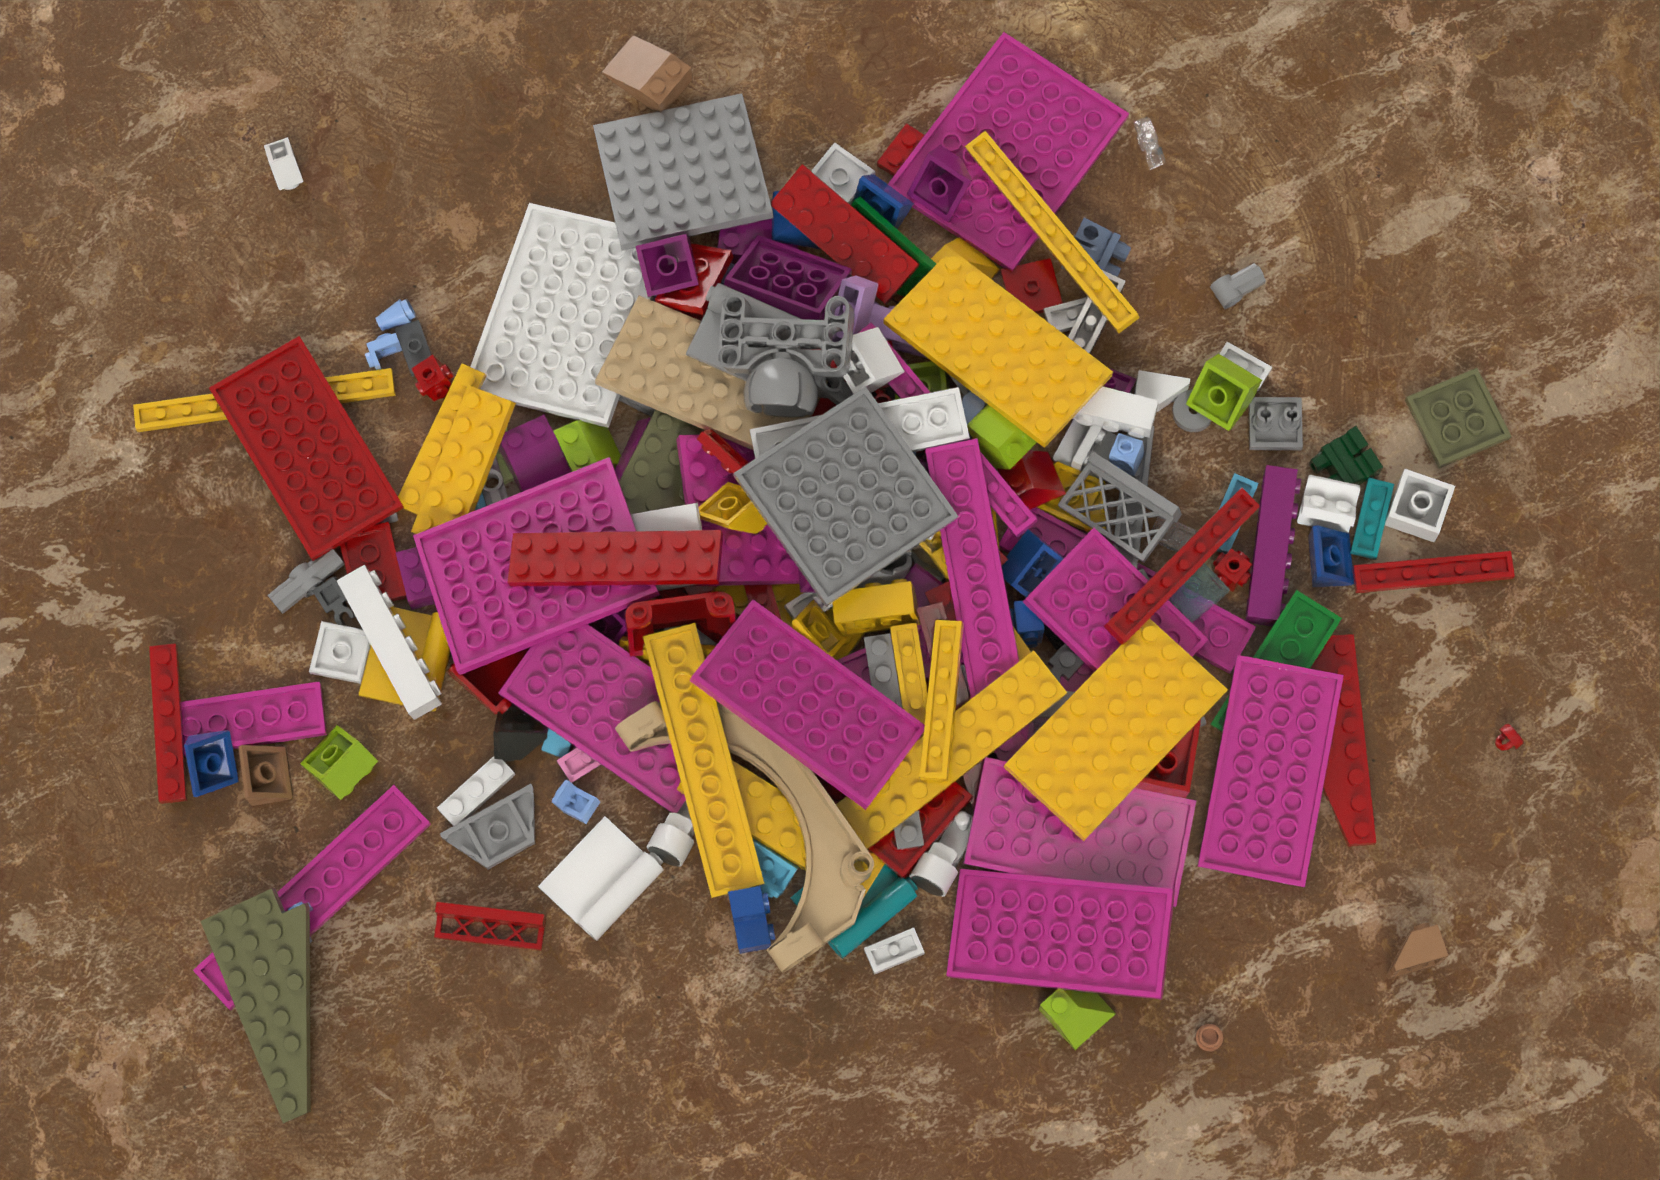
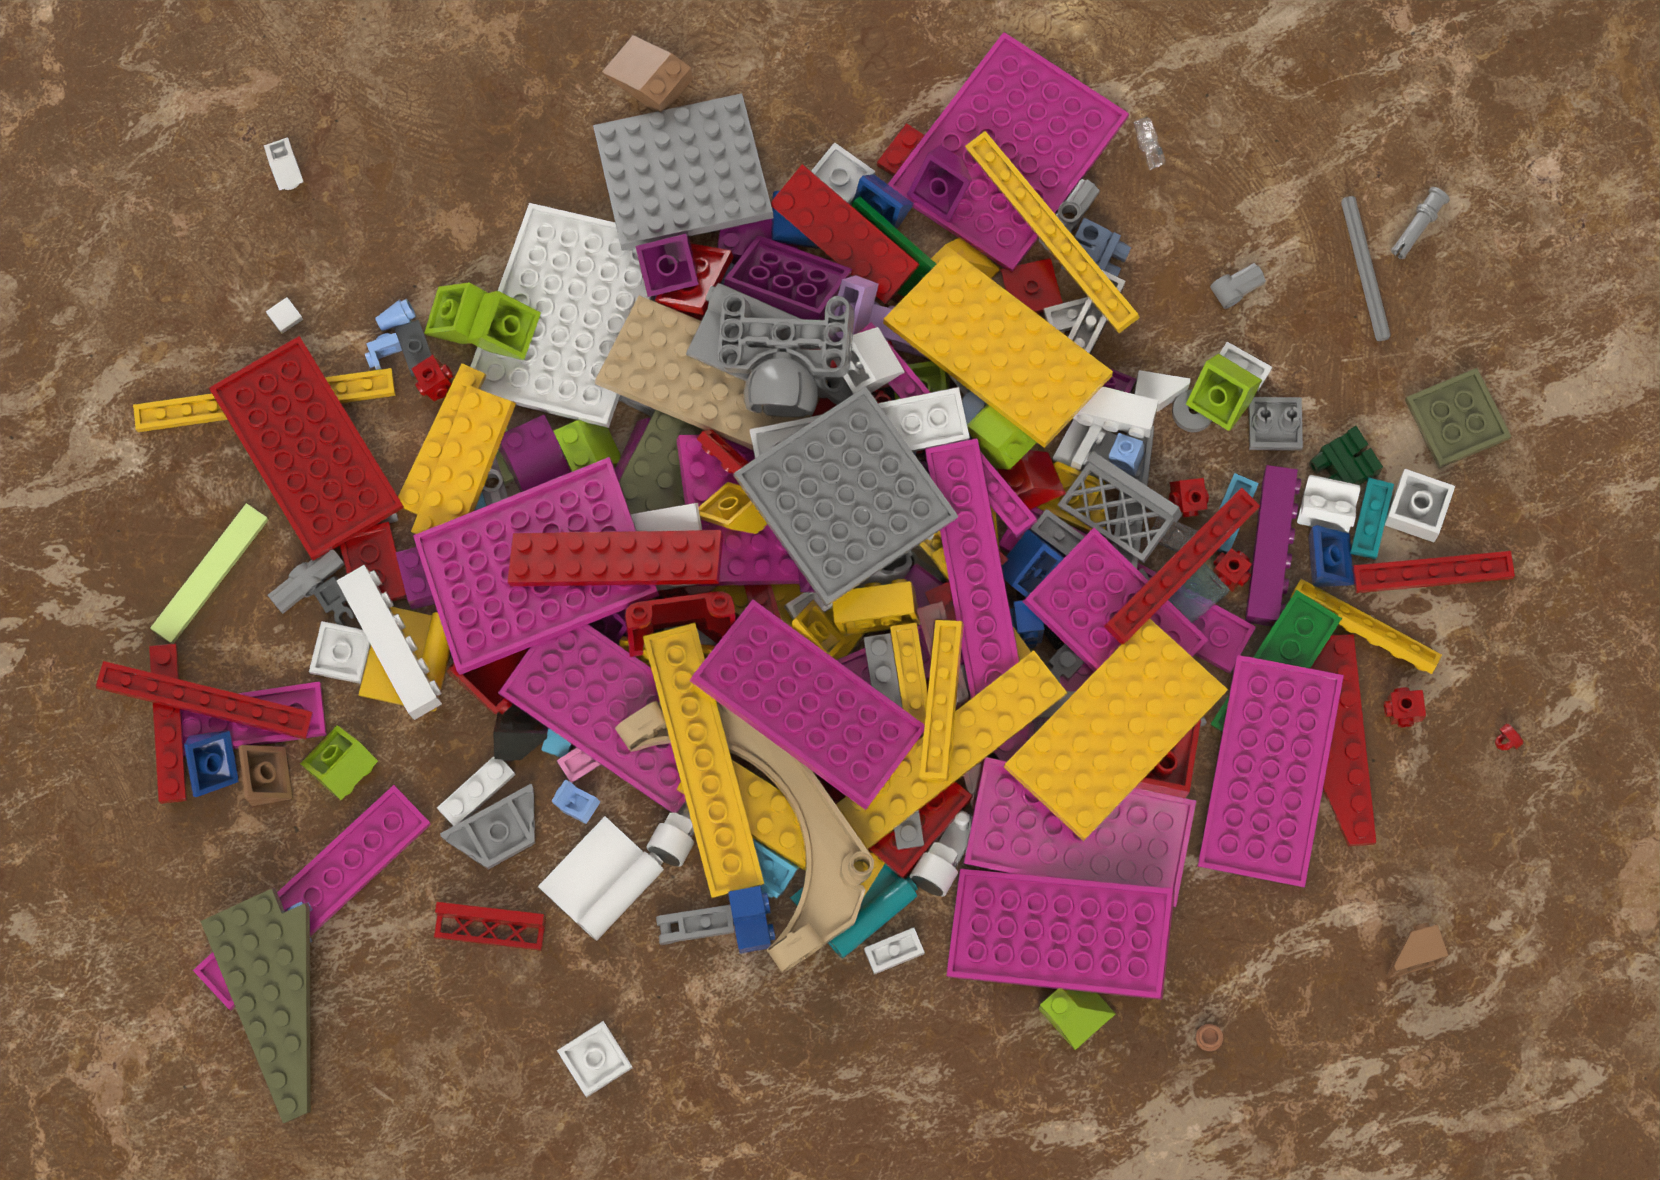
(204, 700): none -> red plate
(209, 574): none -> yellowish green tile
(284, 315): none -> white tile
(454, 312): none -> lime slope
(503, 325): none -> lime slope
(594, 1059): none -> white plate
(696, 924): none -> light grey plate
(1056, 533): none -> light grey plate
(1076, 203): none -> light grey piece
(1189, 496): none -> red brick
(1365, 268): none -> light grey axle
(1374, 630): none -> yellow plate
(1405, 707): none -> red brick
(1426, 213): none -> light grey pin

